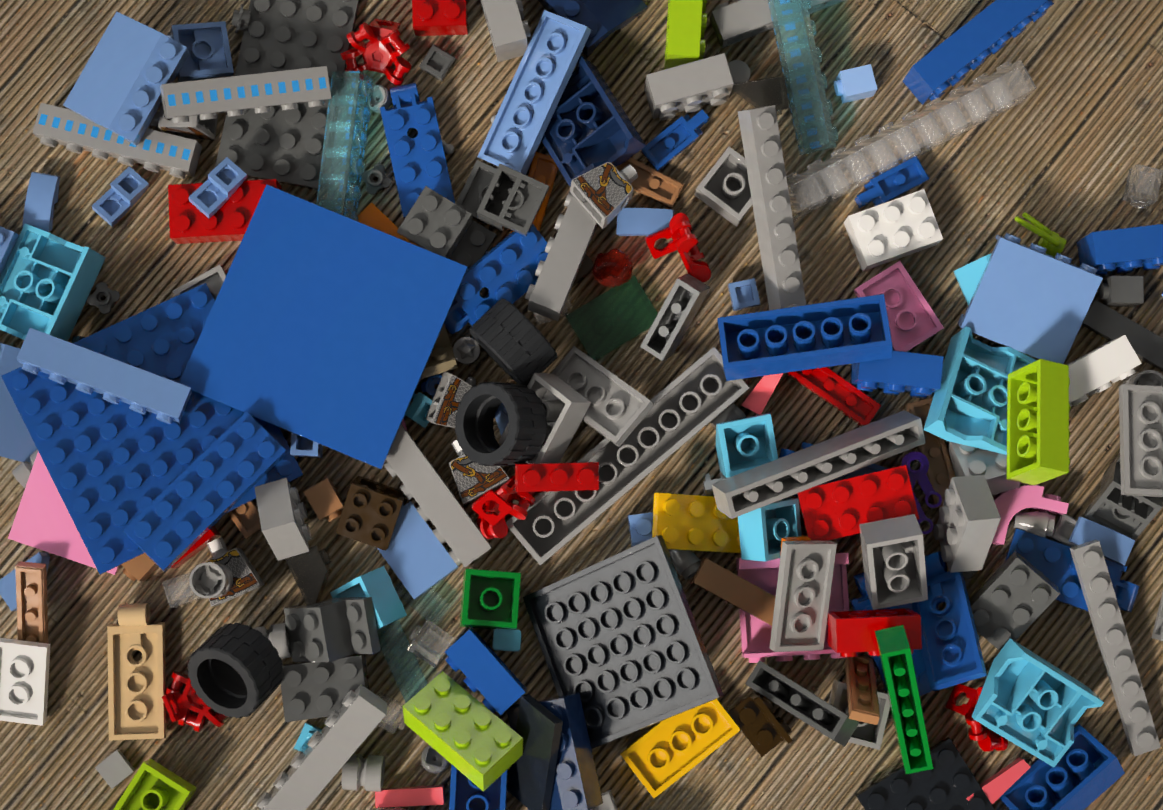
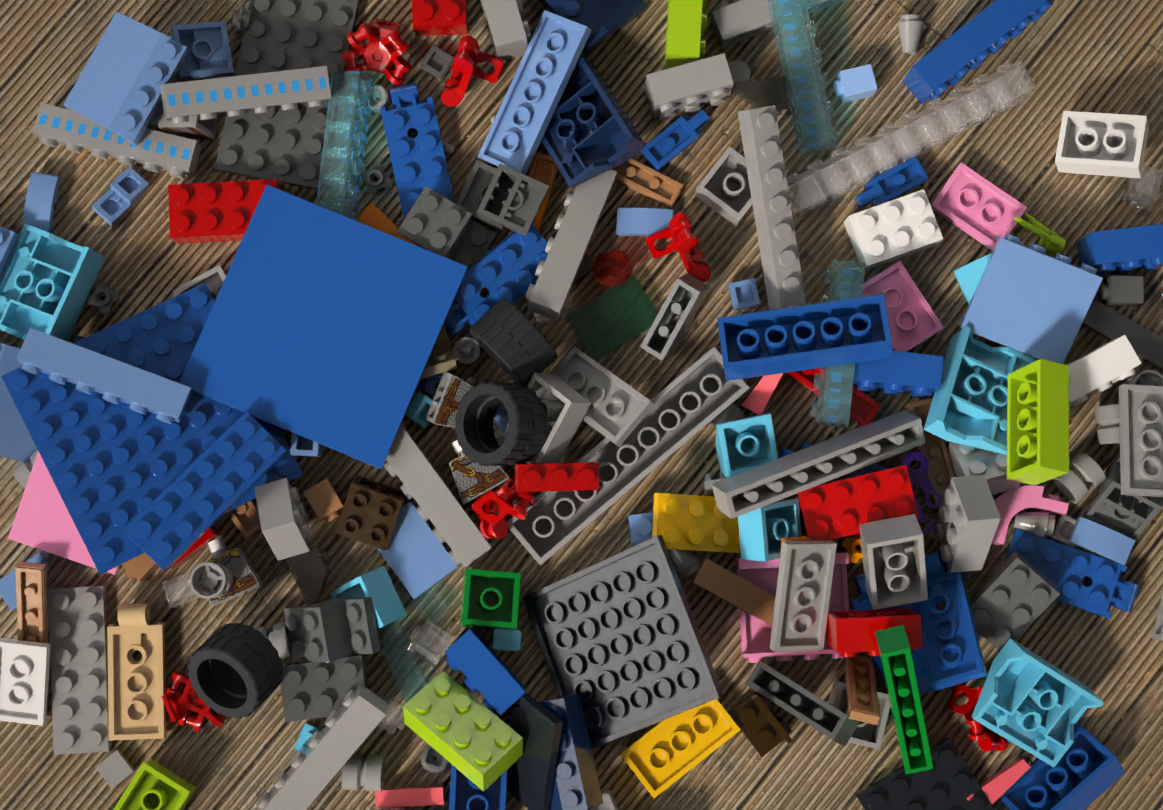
(79, 669): none -> light grey plate
(218, 188): medium blue slope -> none
(464, 66): none -> red piece
(604, 191): torso -> none
(836, 382): none -> clear light blue brick
(850, 544): none -> light orange plate
(910, 32): none -> light grey cone
(977, 206): none -> bright pink plate
(1082, 474): none -> light grey wheel
(1102, 144): none -> white brick
(1108, 418): none -> light grey wheel
(1115, 647): light grey plate -> none

